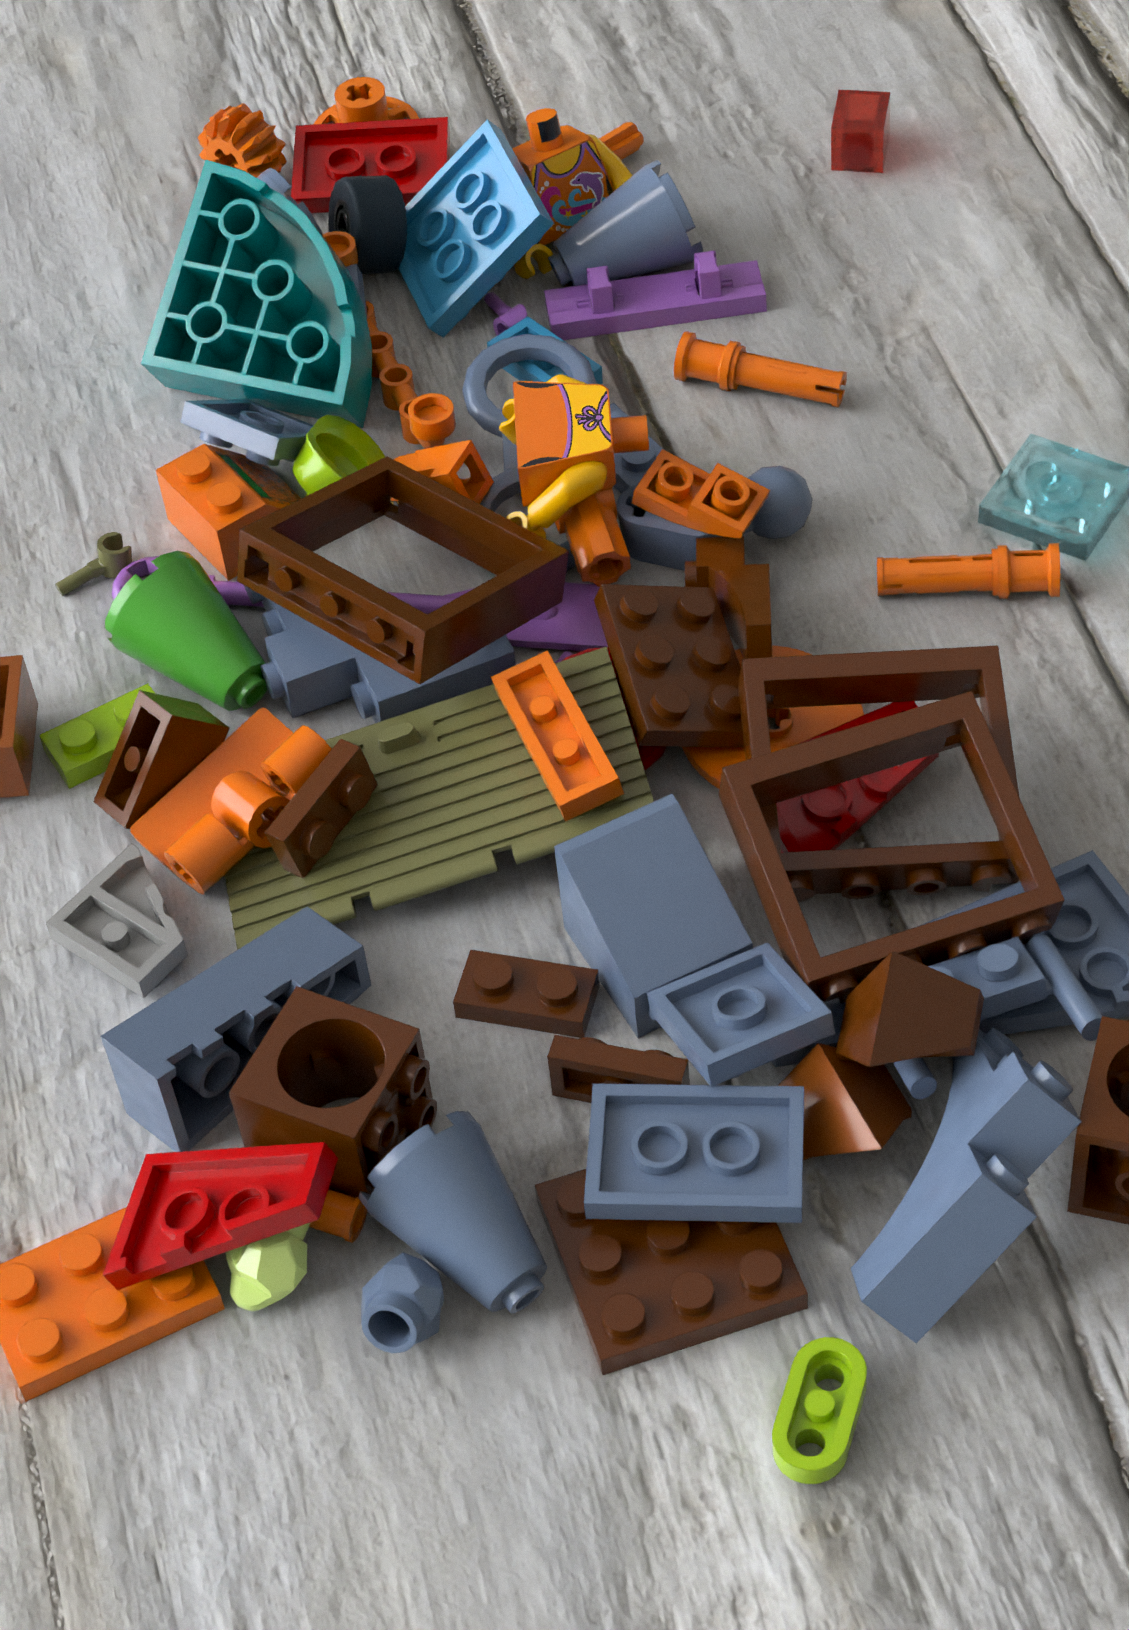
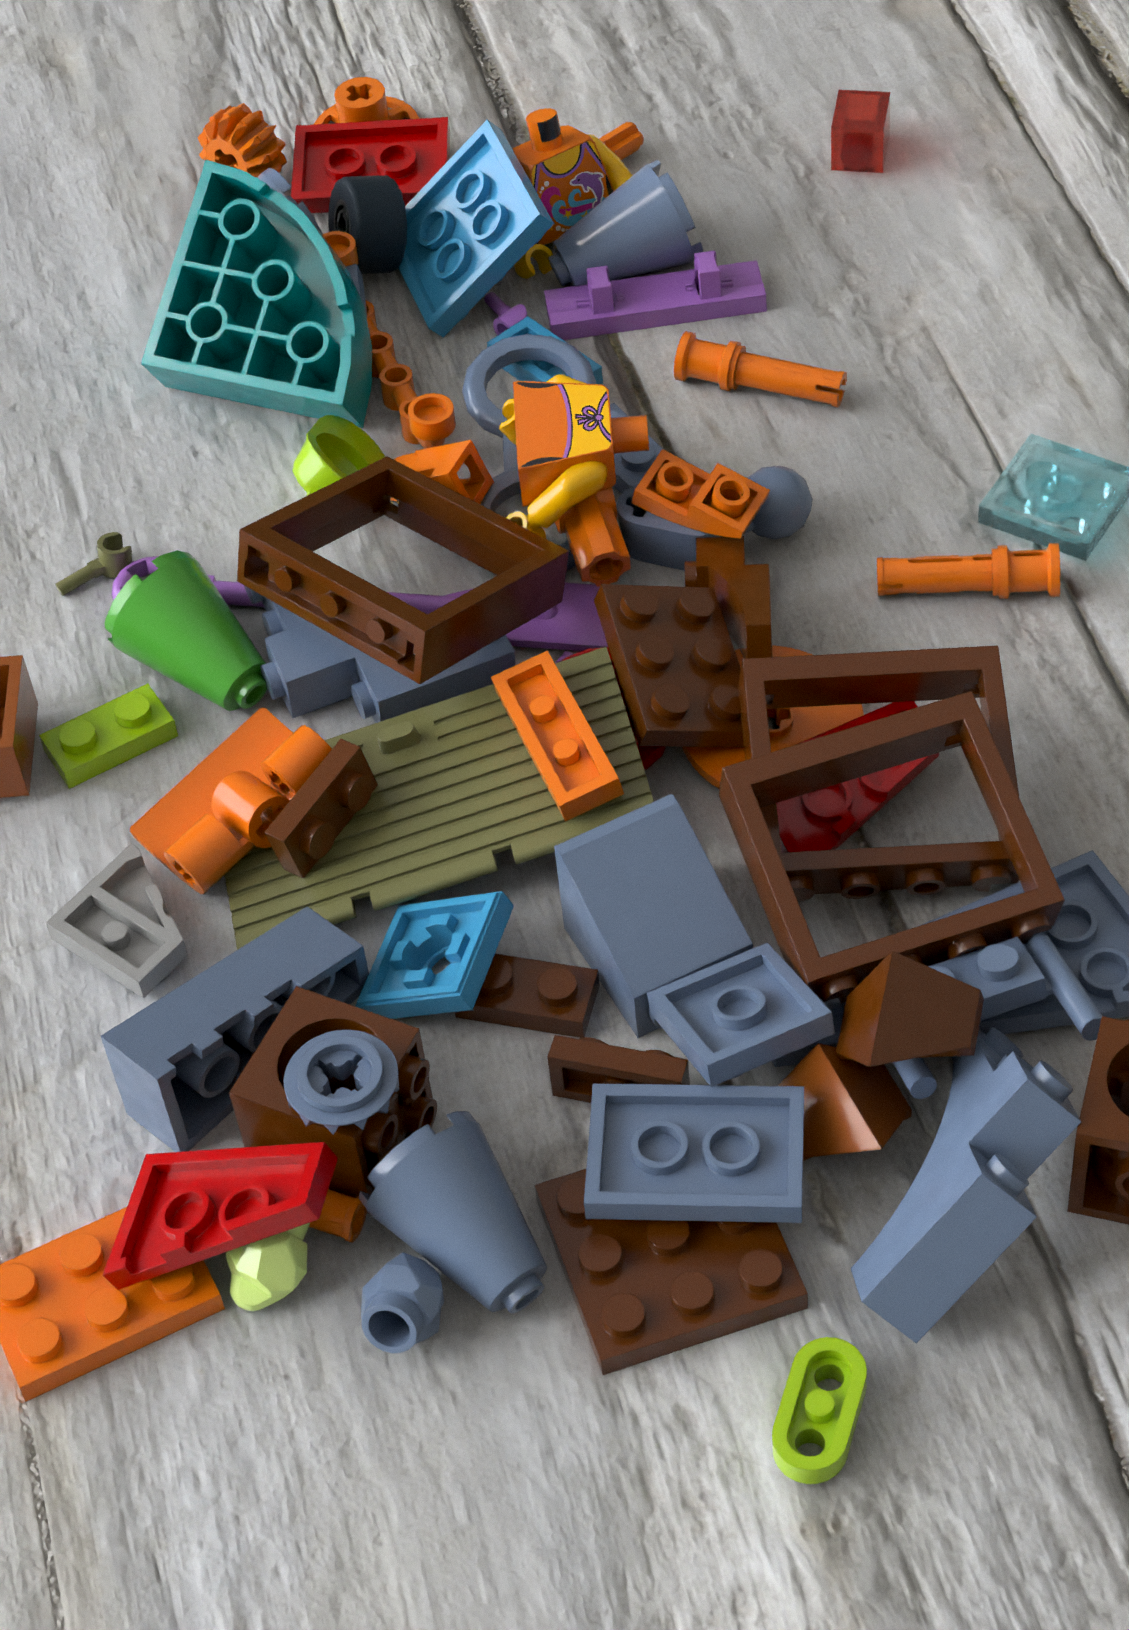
(155, 752): reddish brown slope -> none
(215, 495): orange slope -> none
(241, 422): sand blue plate -> none
(339, 1056): none -> sand blue gear
(422, 934): none -> dark azure piece

